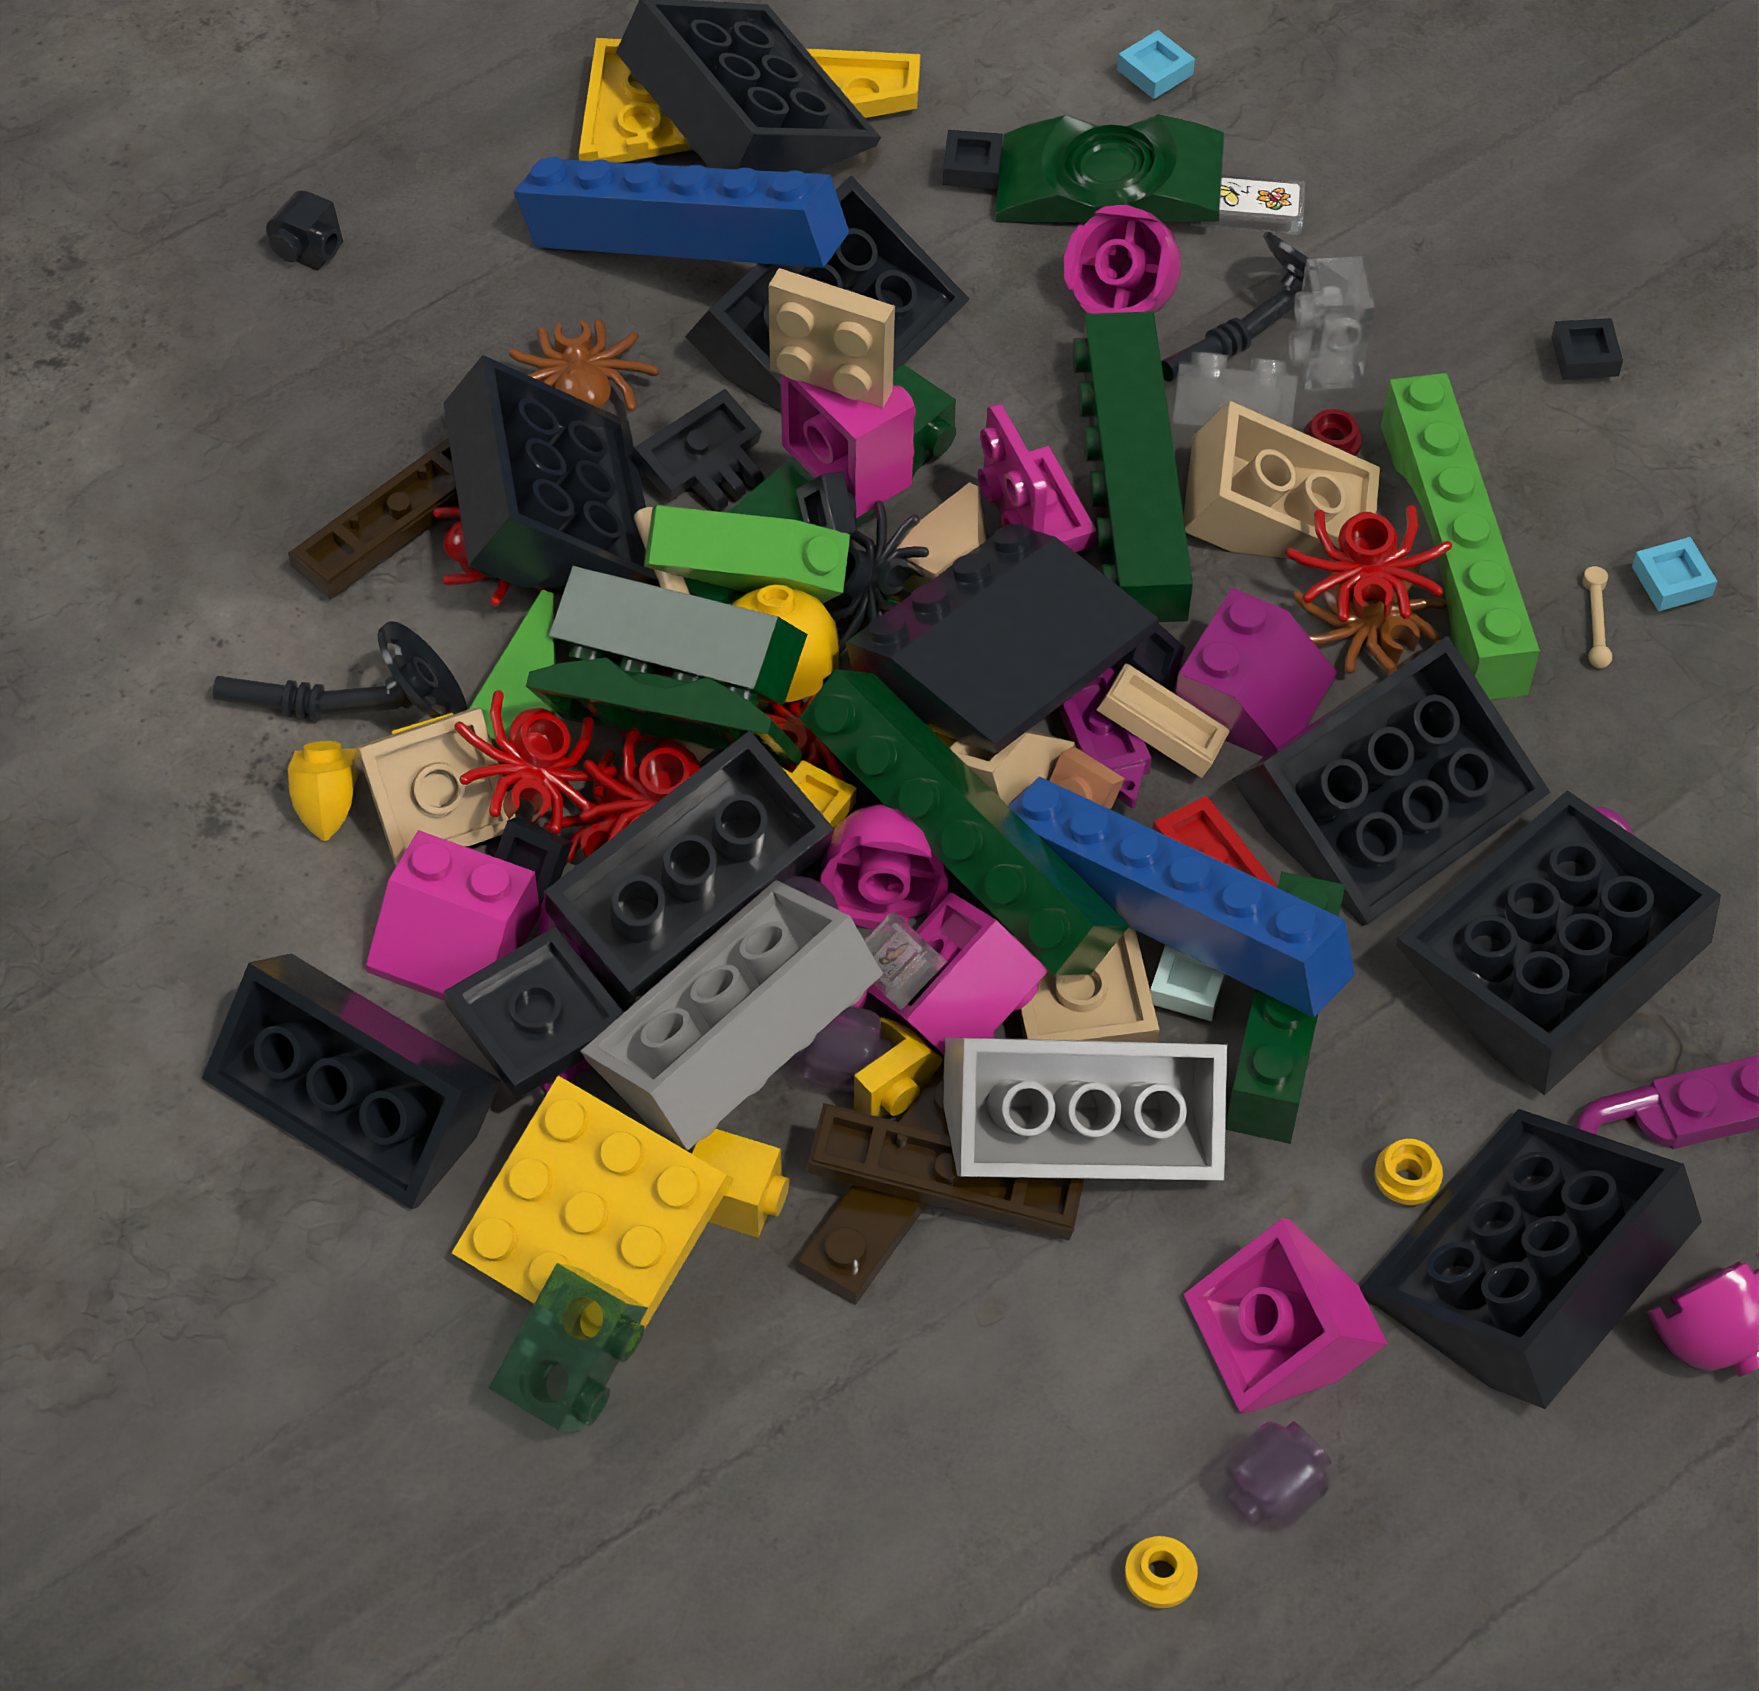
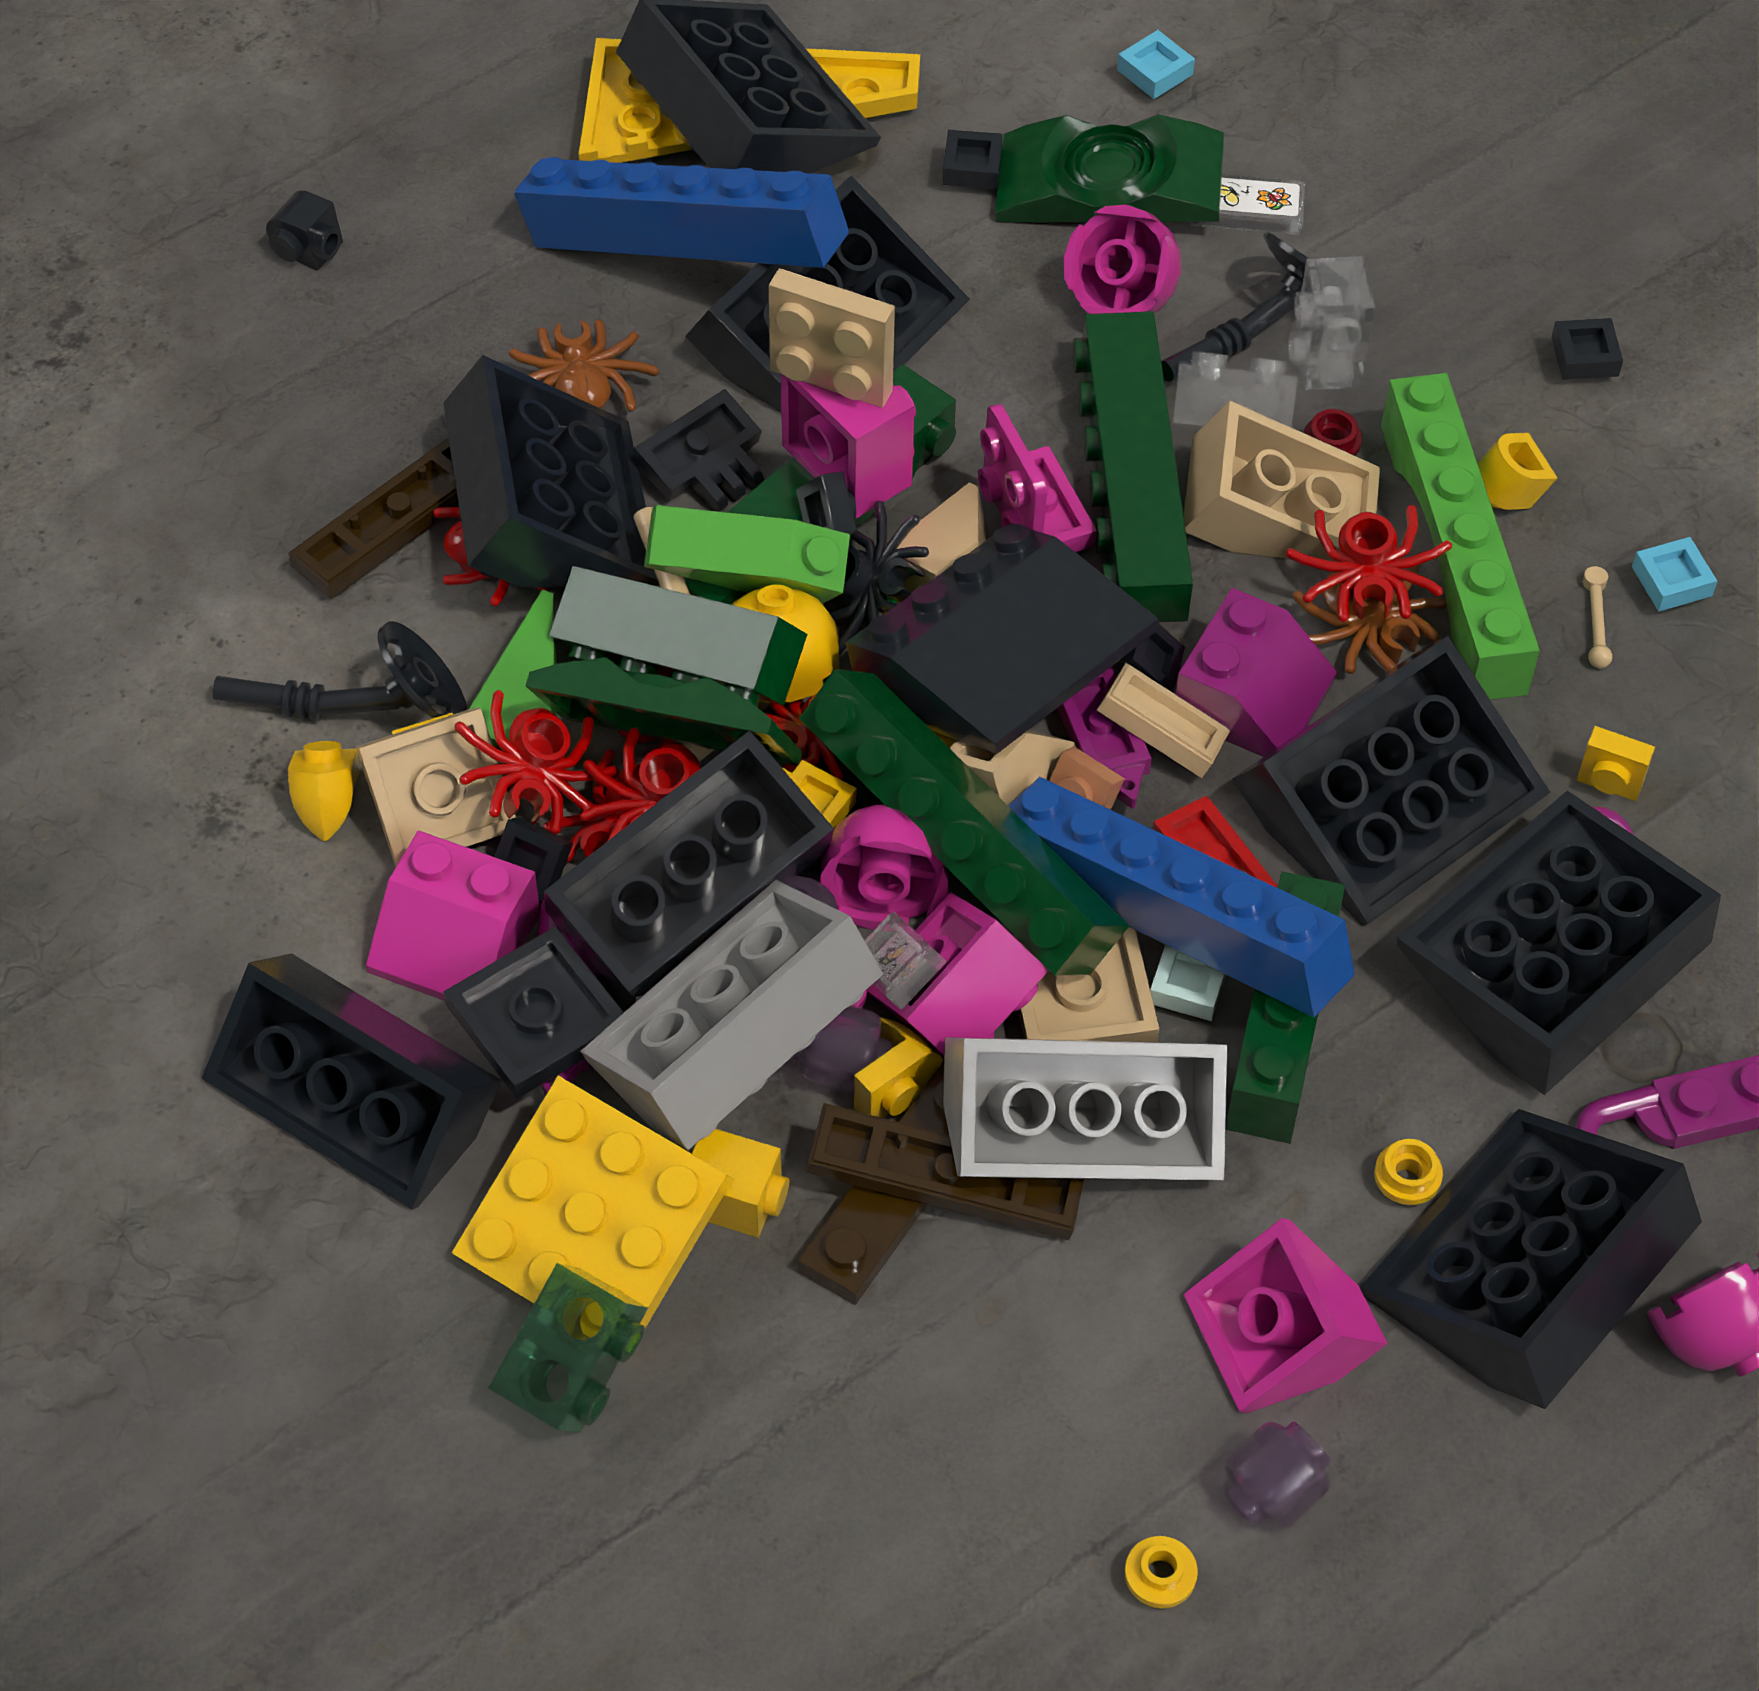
(1515, 472): none -> yellow plate
(1615, 763): none -> yellow plate

